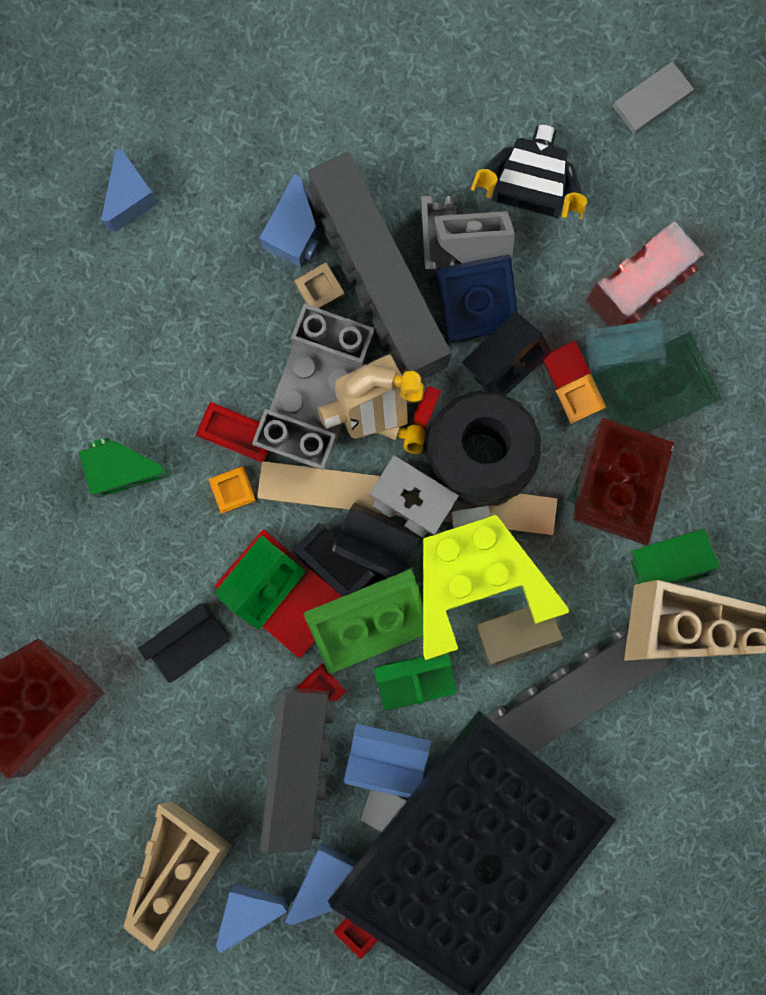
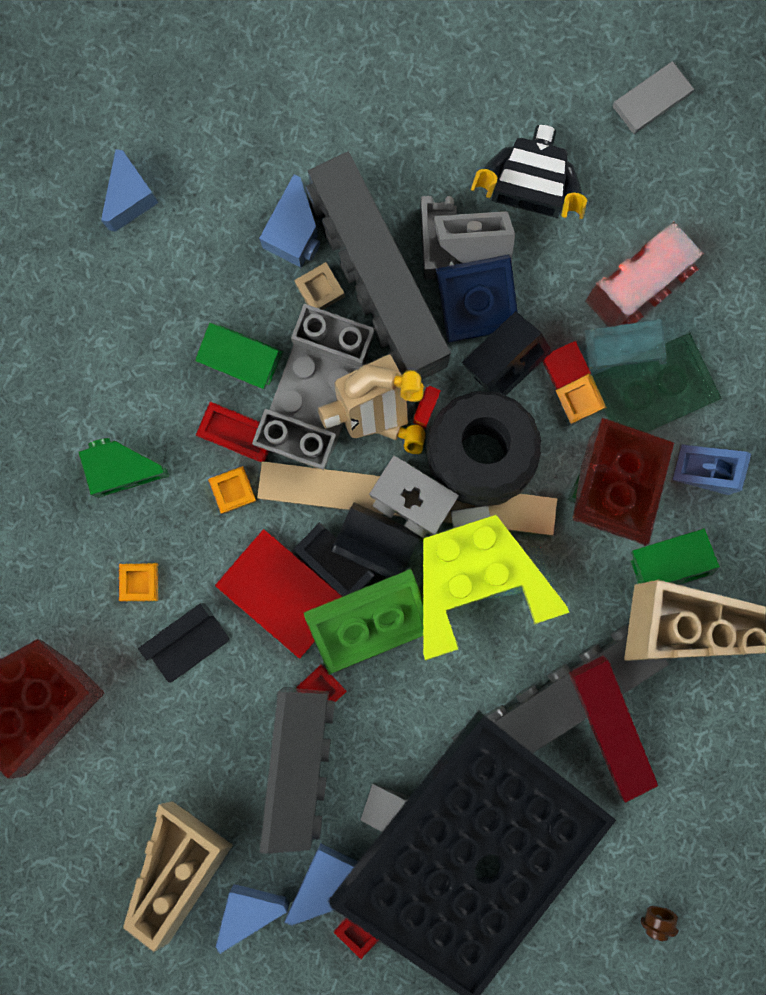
(138, 582): none -> light orange tile
(238, 355): none -> green hinge
(259, 583): green panel -> none
(386, 761): medium blue panel -> none
(414, 681): green panel -> none
(516, 637): dark tan hinge -> none
(613, 728): none -> dark red tile
(660, 928): none -> reddish brown plate
(712, 468): none -> medium blue slope

